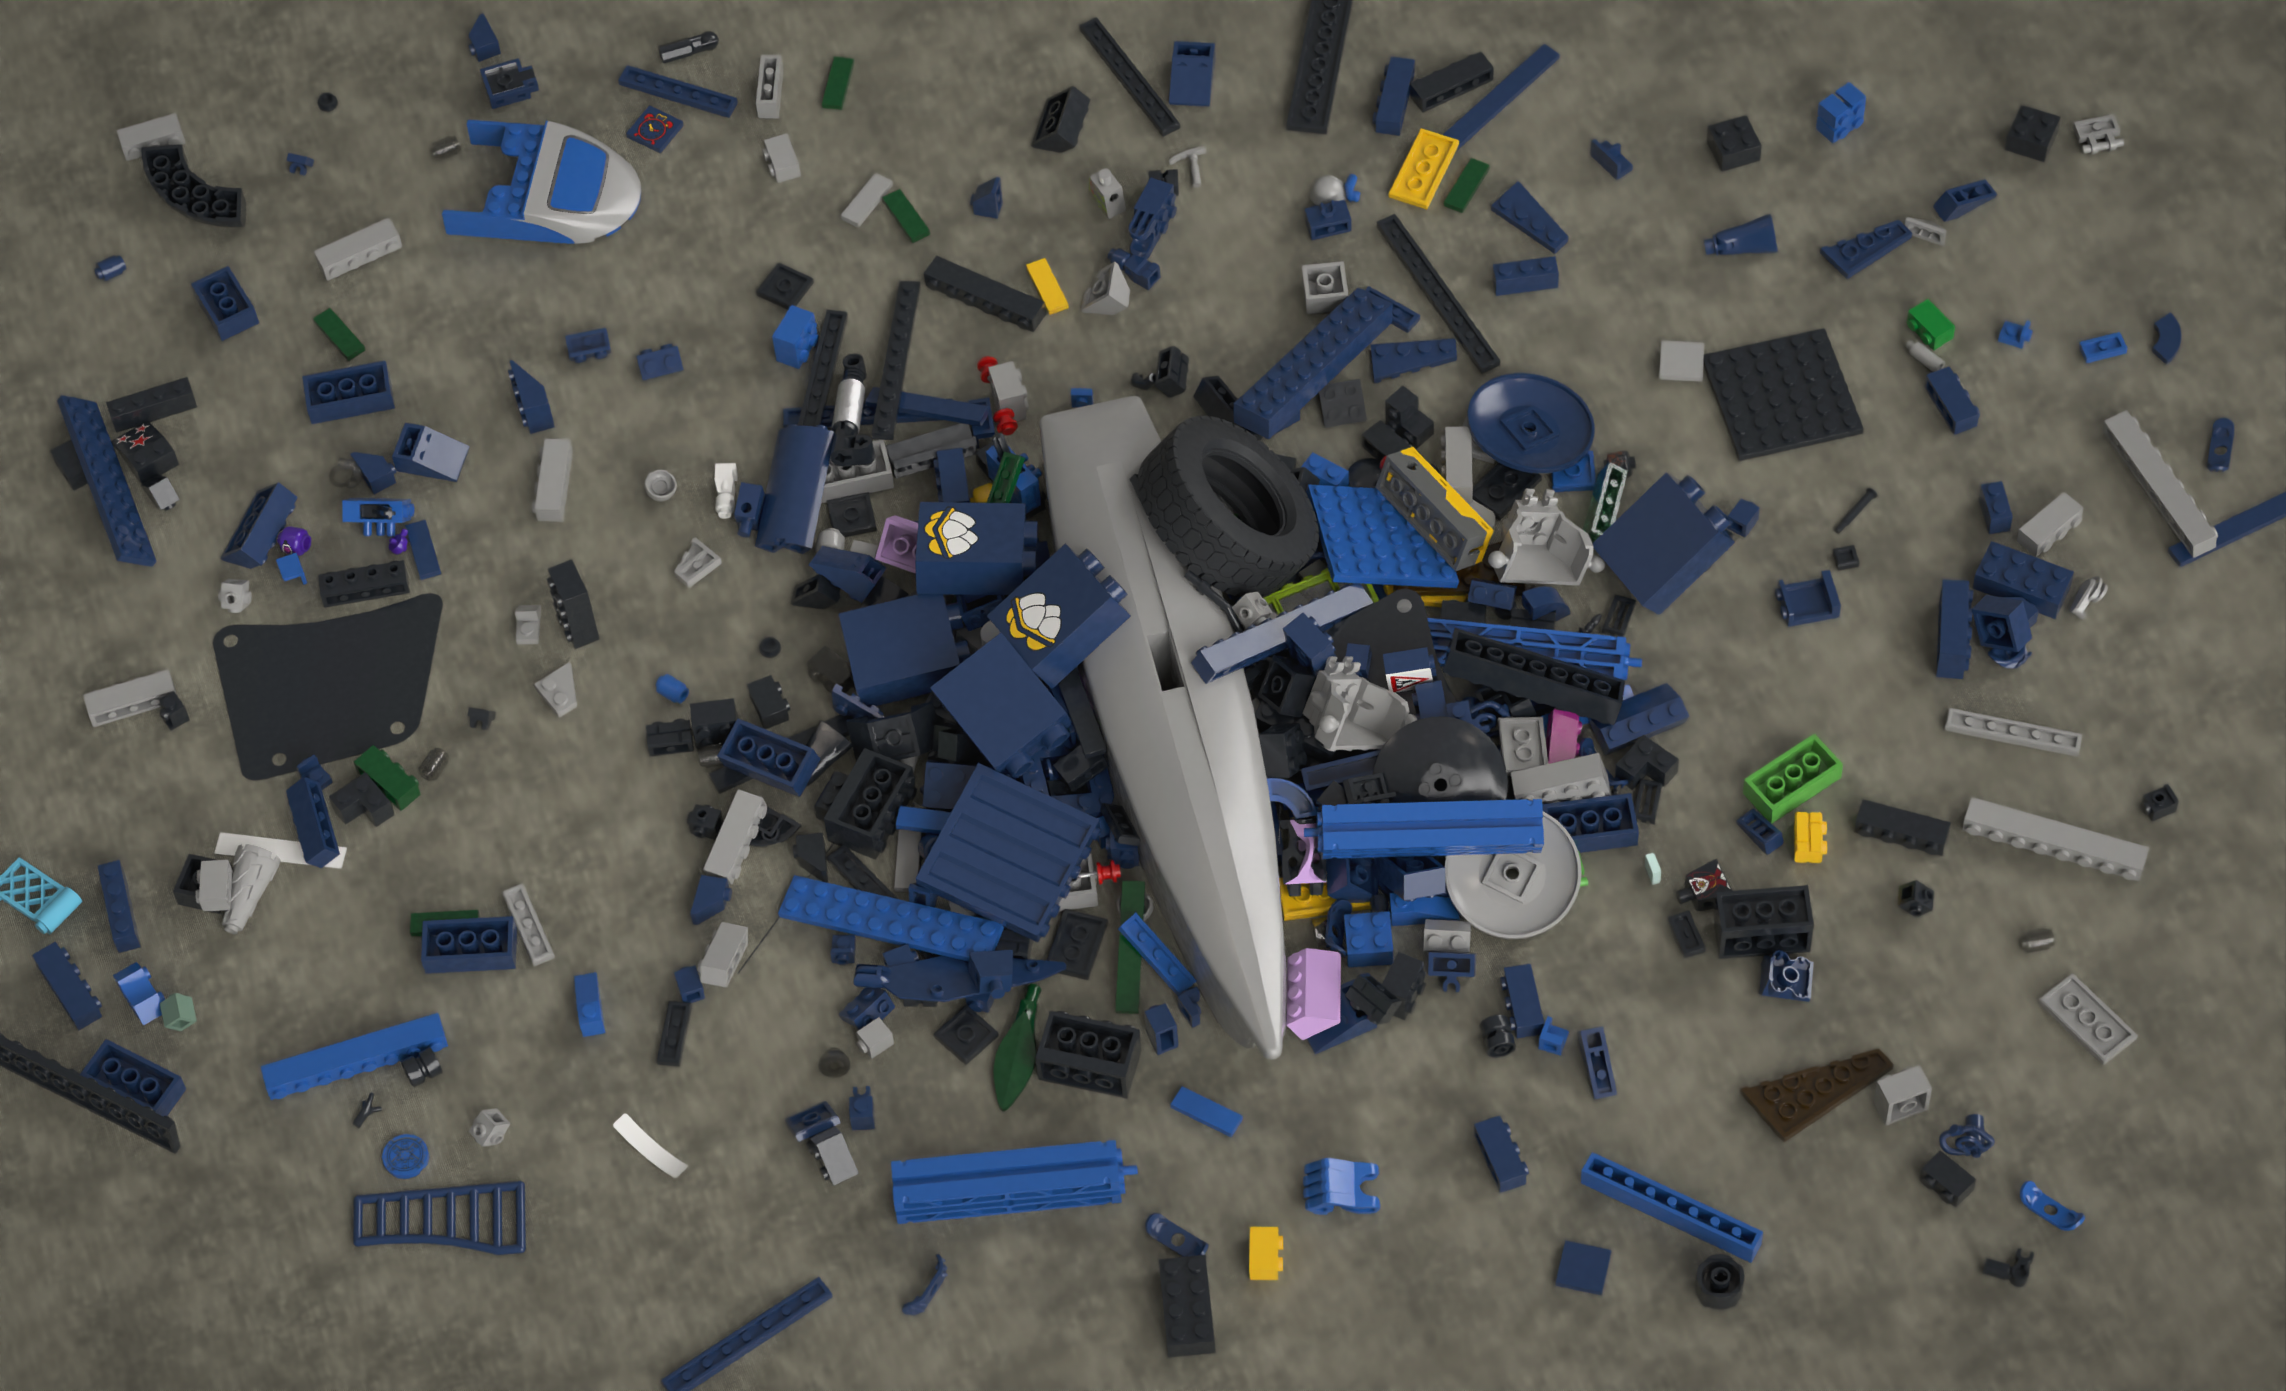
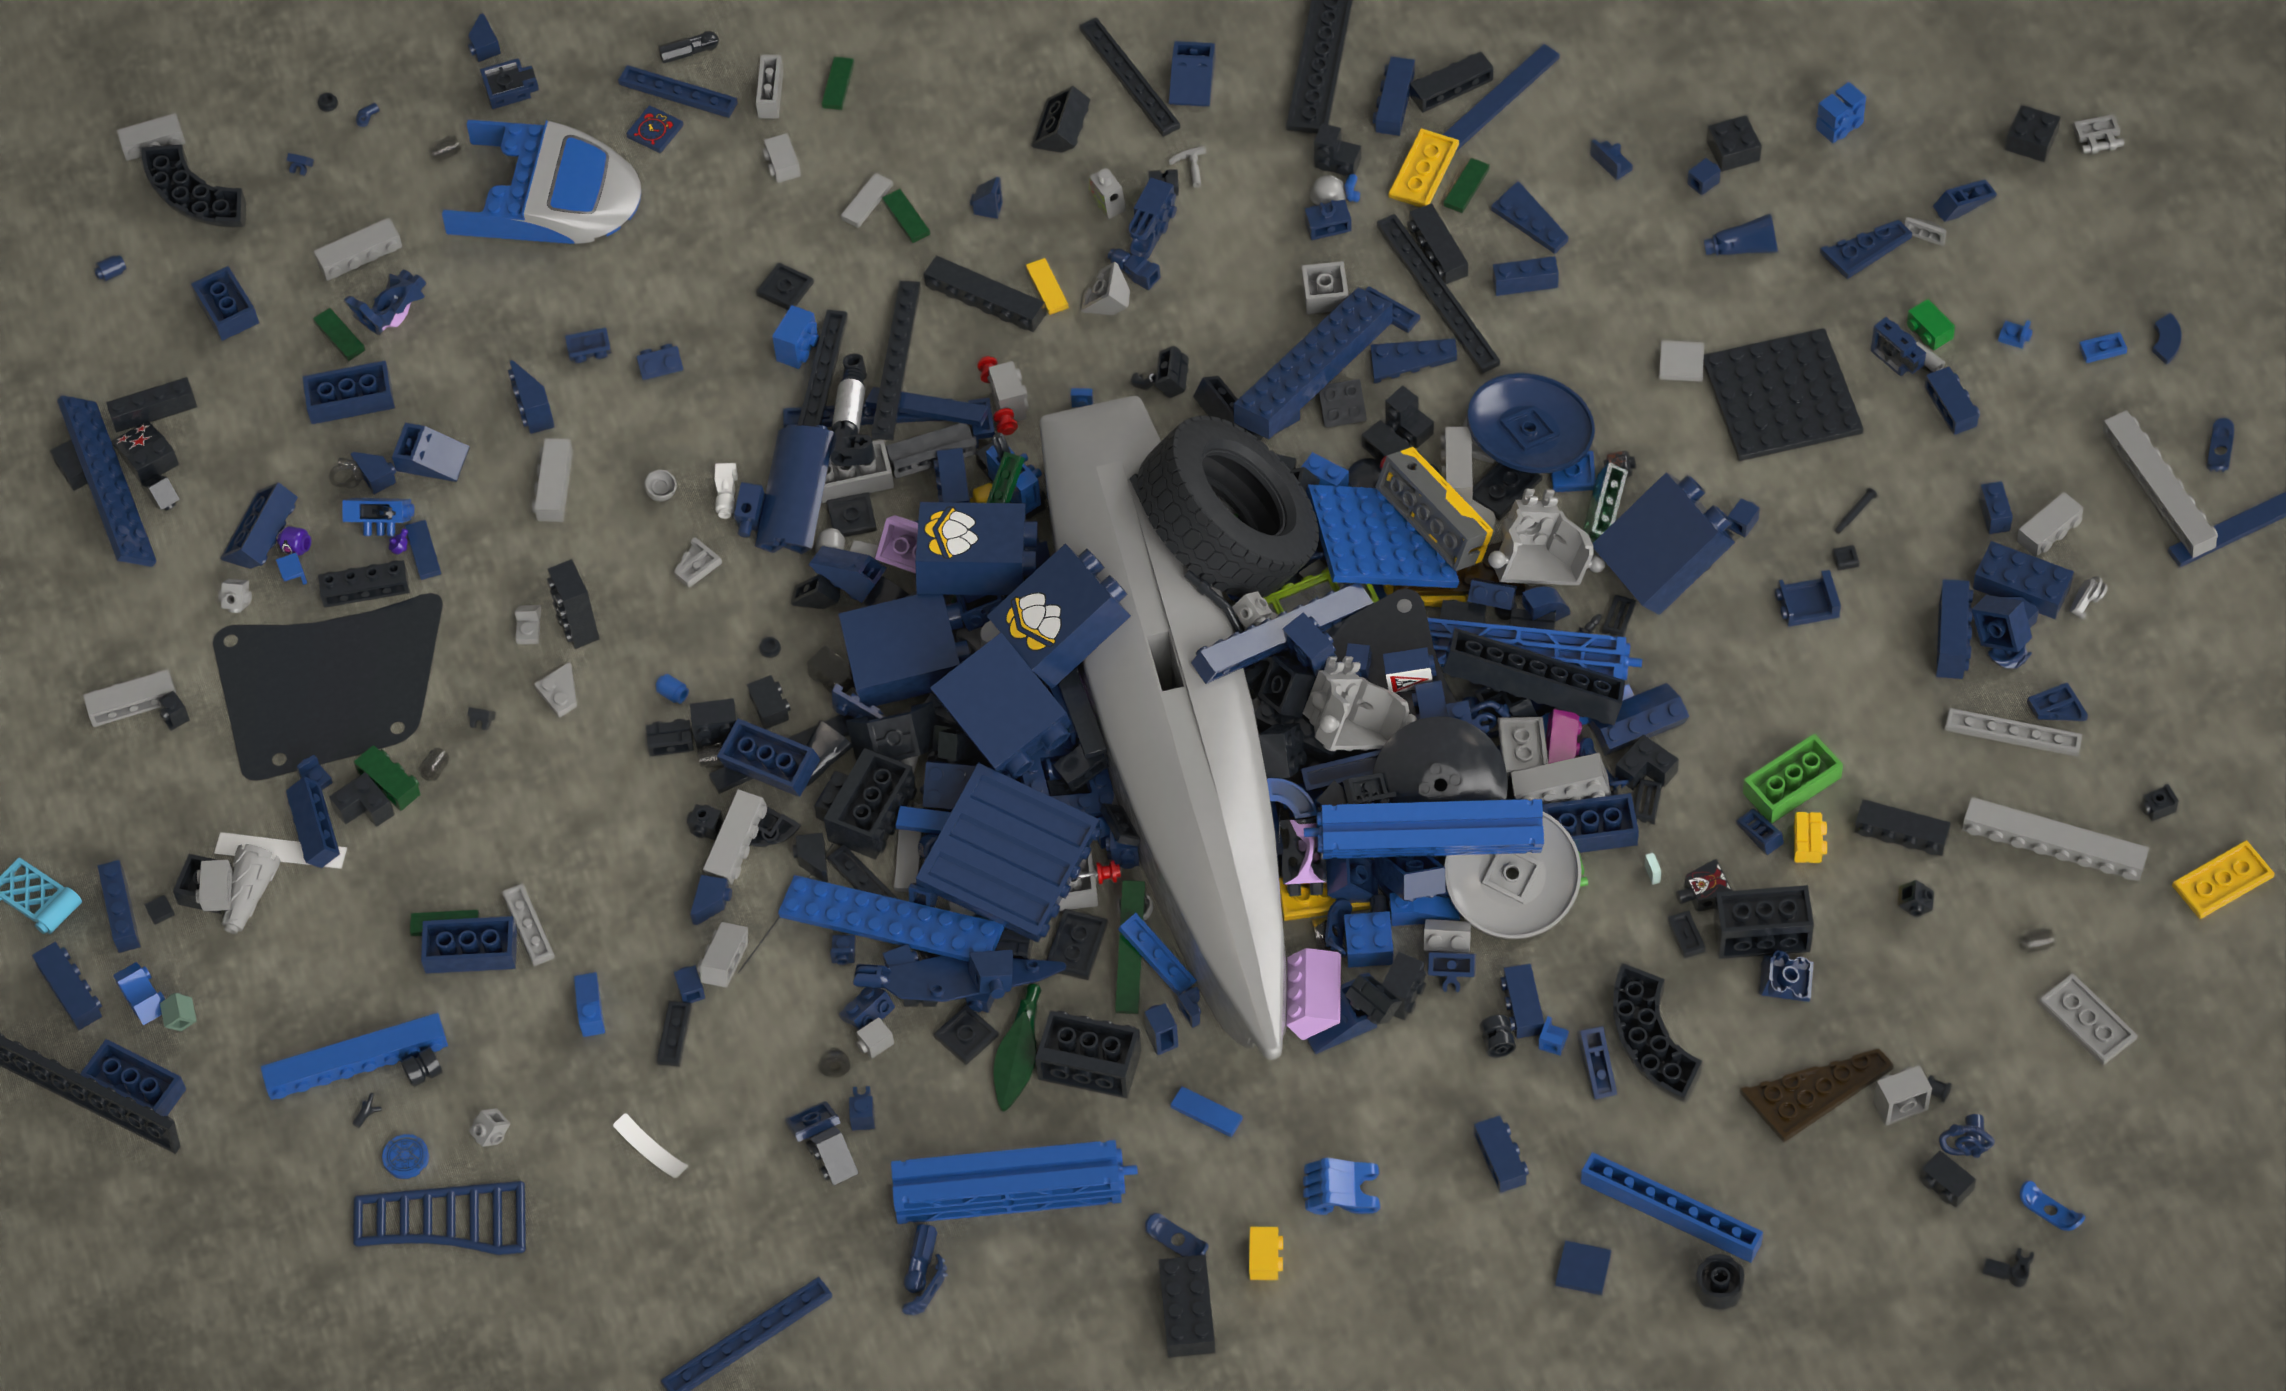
(159, 909): none -> black tile
(365, 113): none -> dark blue arm
(396, 297): none -> dark blue hips
(920, 1258): none -> dark blue piece
(1333, 153): none -> black brick
(1438, 243): none -> black brick
(1646, 1037): none -> black brick
(1704, 176): none -> dark blue brick
(1896, 347): none -> dark blue piece
(1939, 1089): none -> black bush
(2057, 704): none -> dark blue wing
(2223, 879): none -> yellow tile

